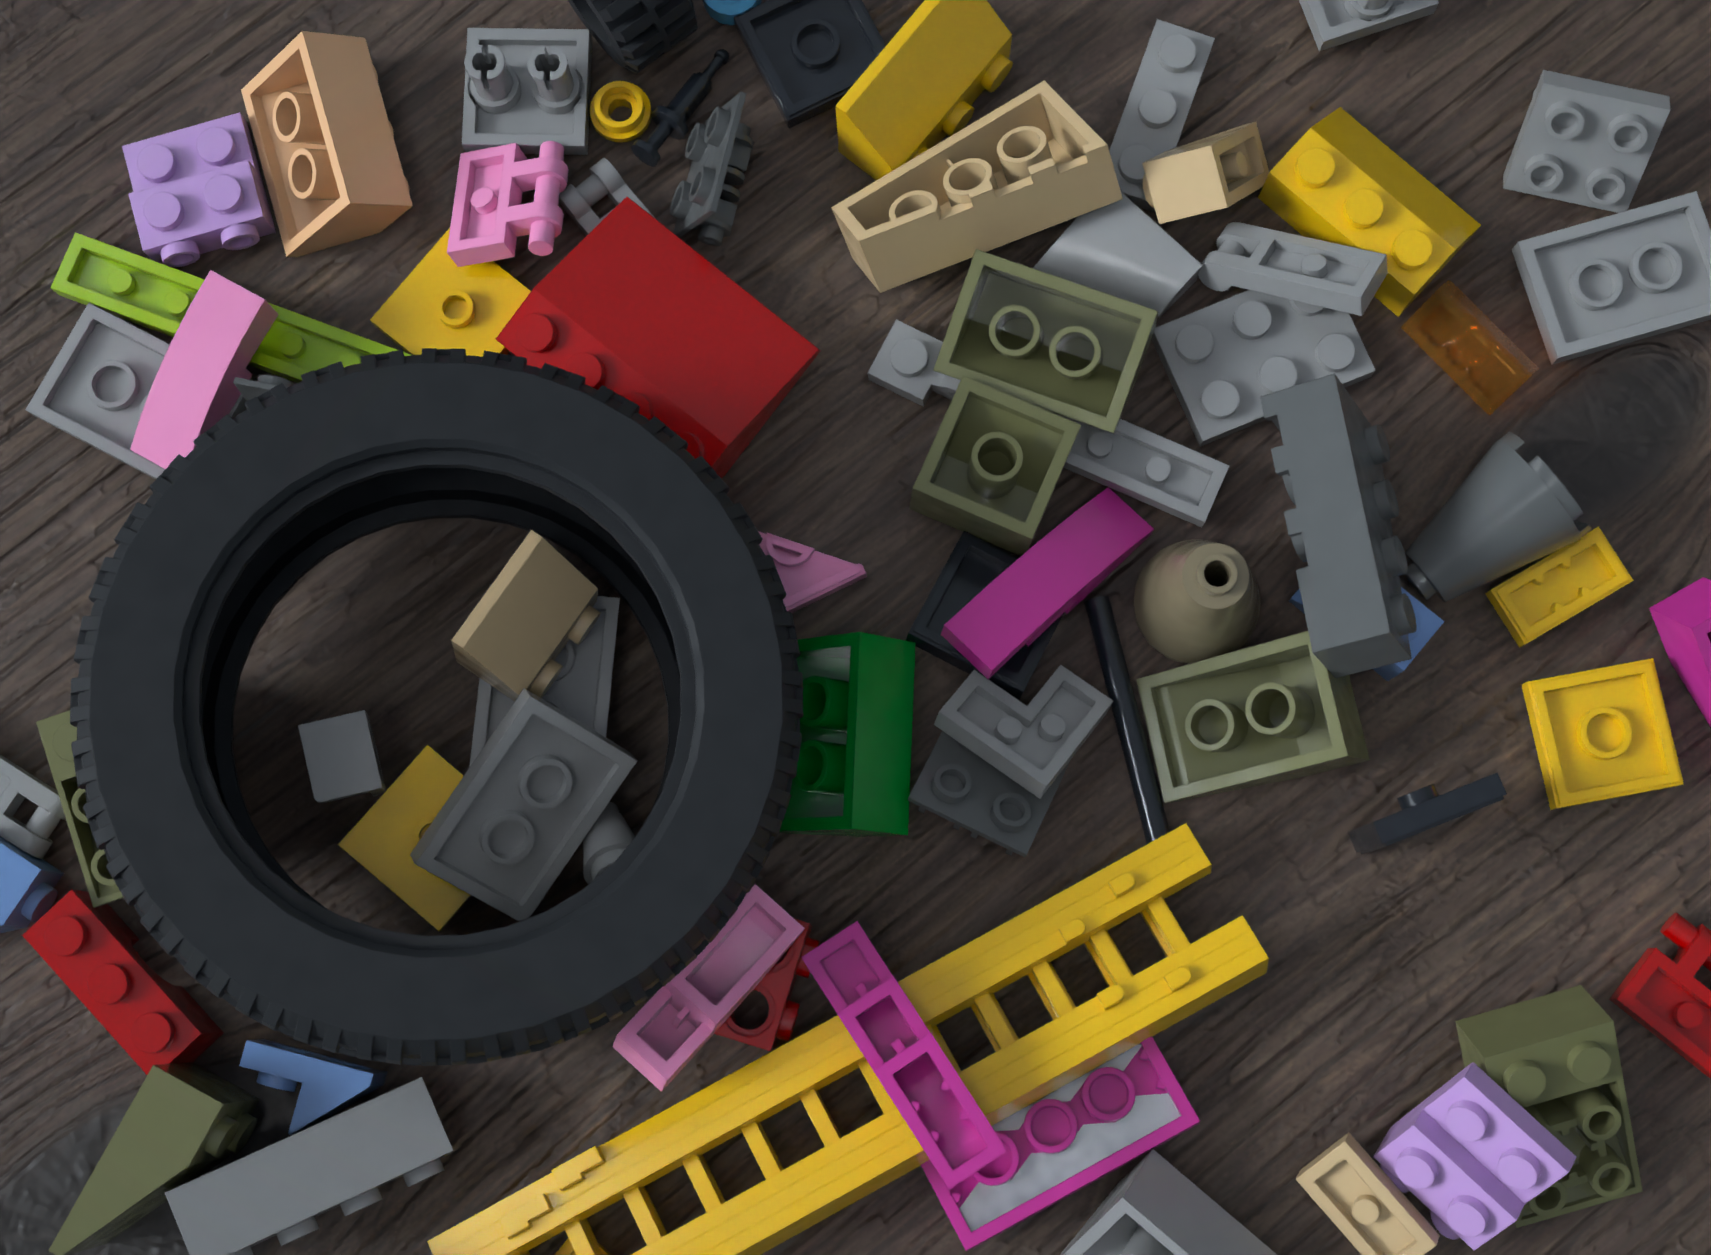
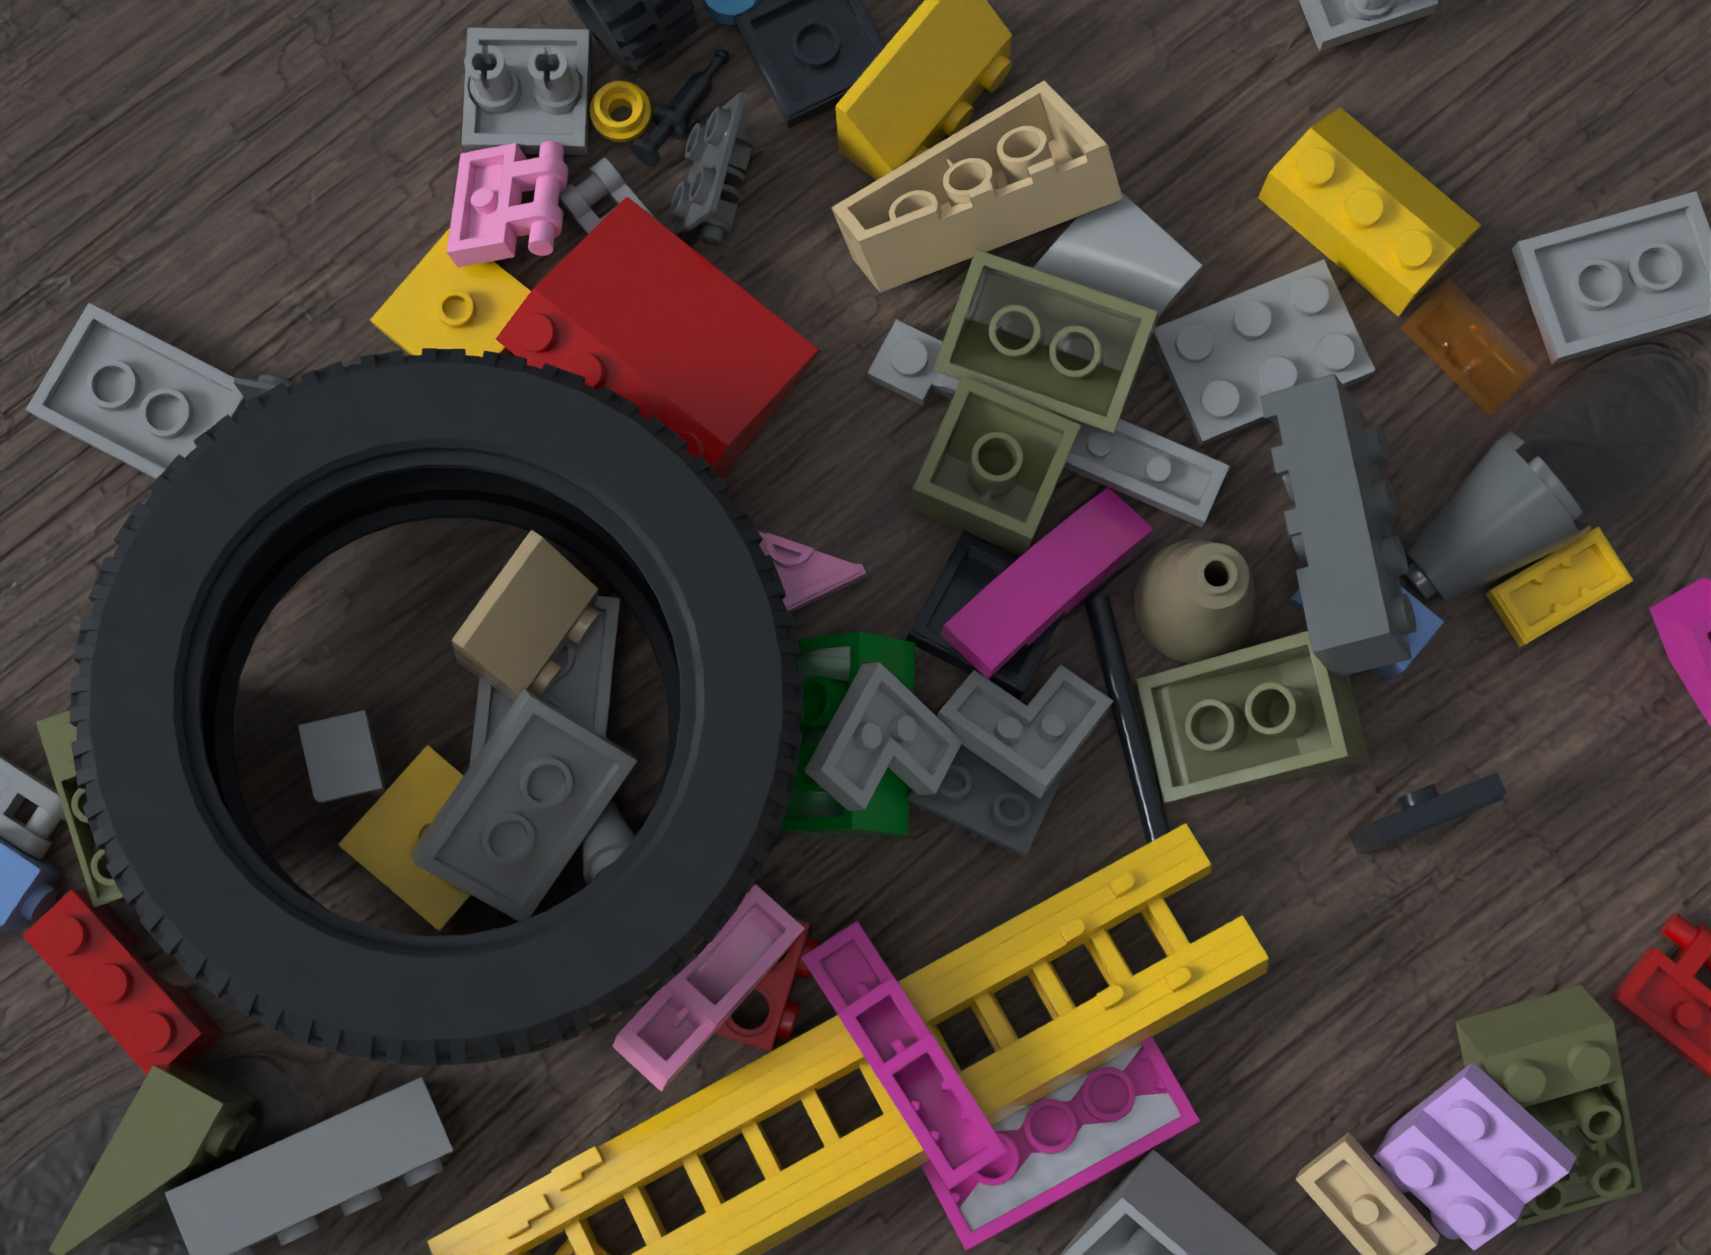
(161, 295): lime plate -> none
(197, 191): lavender plate -> none
(199, 369): bright pink slope -> none
(325, 143): light nougat slope -> none
(326, 1081): medium blue slope -> none
(877, 729): none -> light grey plate
(1158, 103): light grey plate -> none
(1205, 174): tan slope -> none
(1294, 268): light grey plate -> none
(1585, 141): light grey plate -> none
(1602, 734): yellow plate -> none

